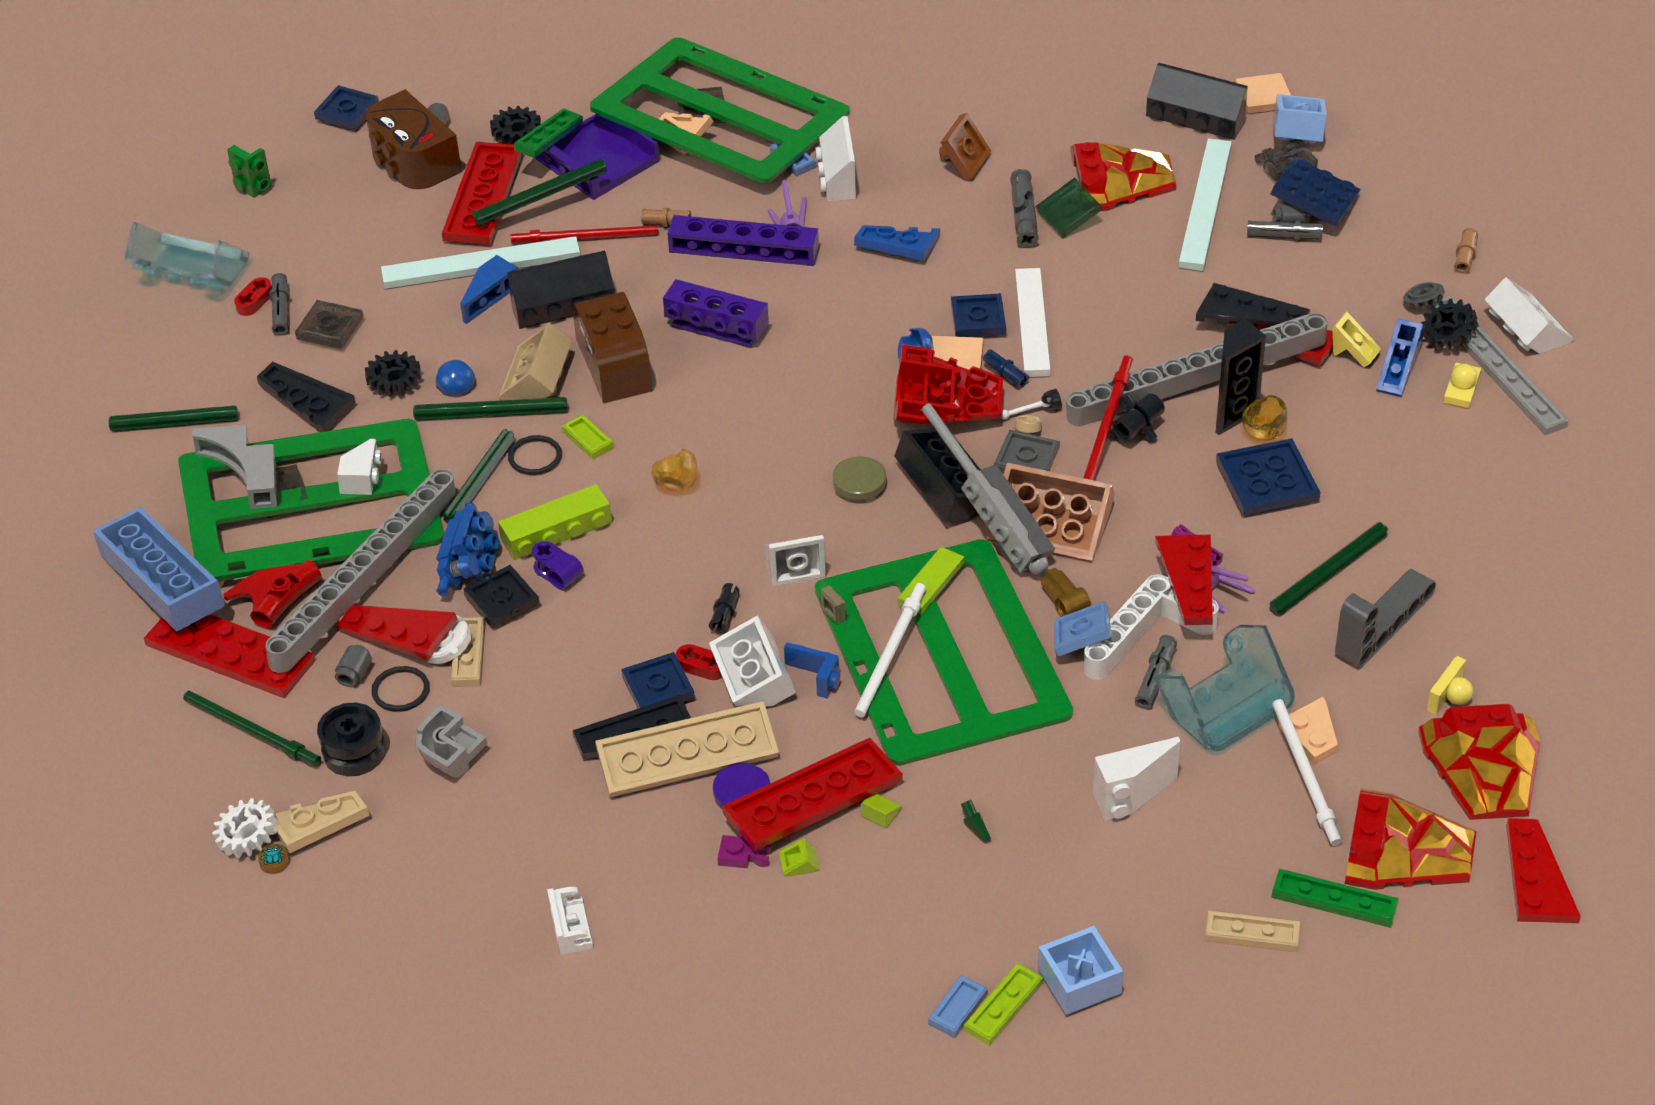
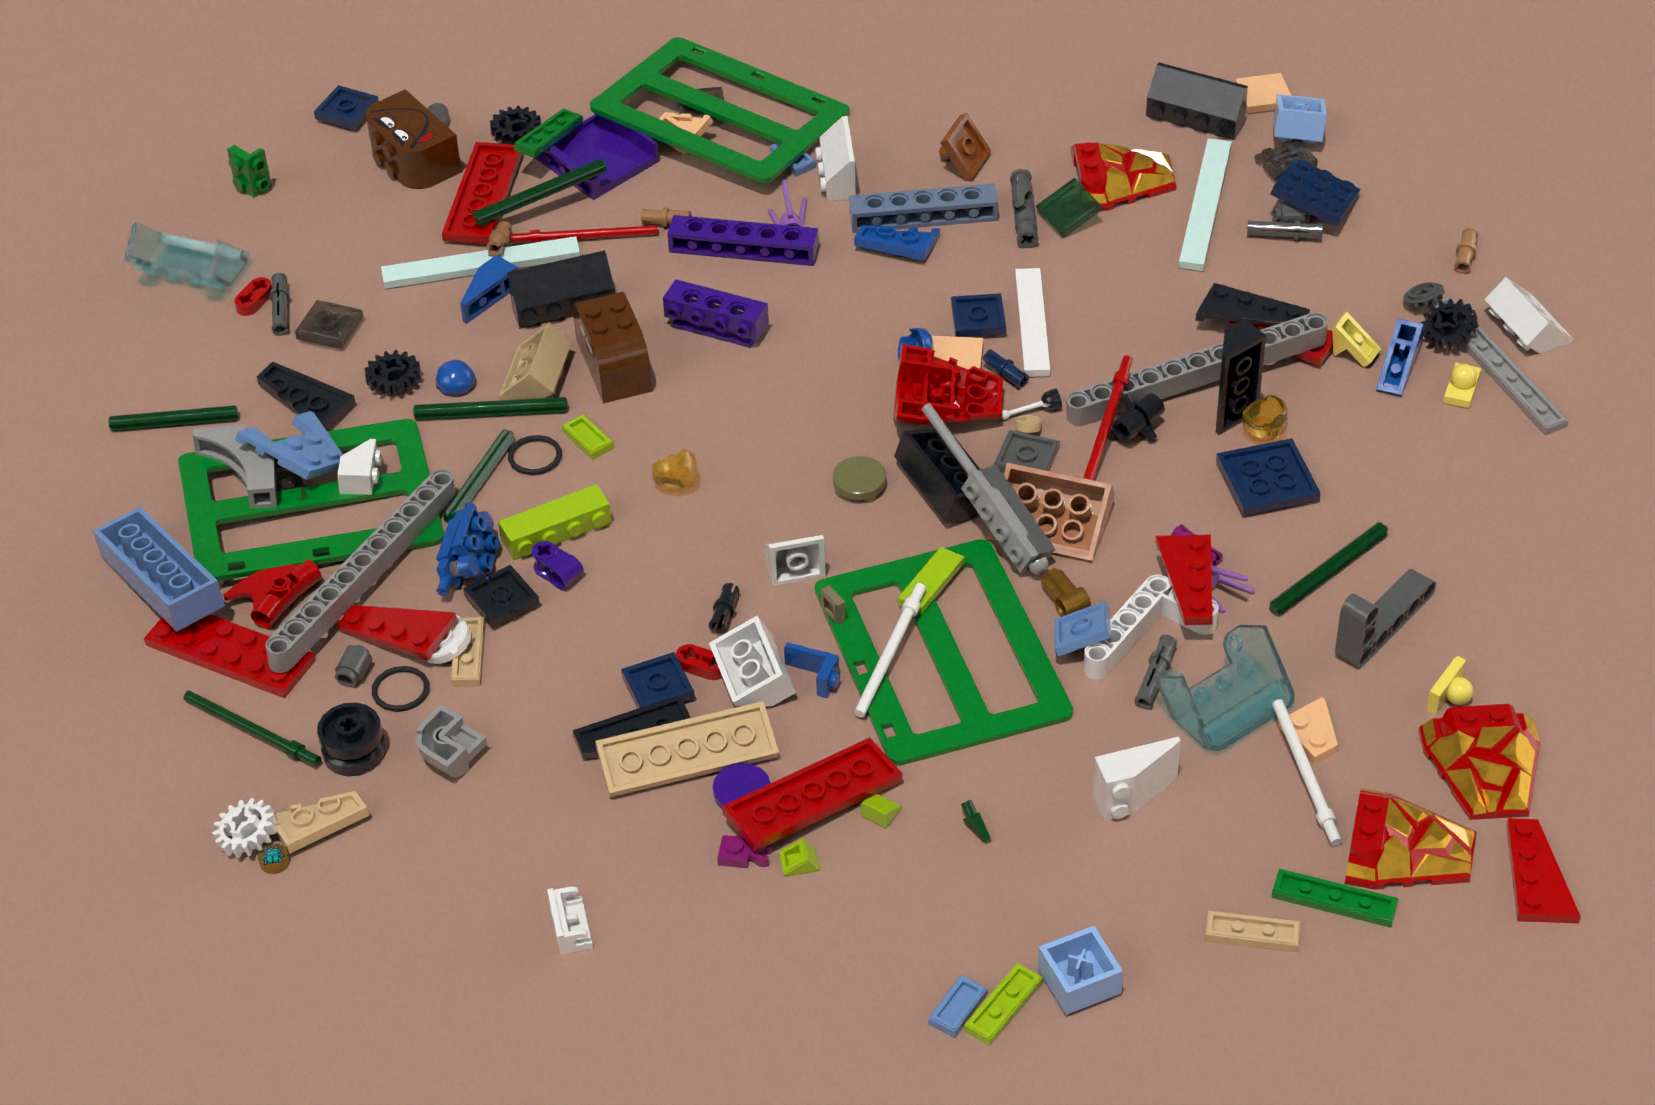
(305, 454): none -> medium blue wing
(499, 238): none -> medium nougat pin
(925, 207): none -> sand blue brick

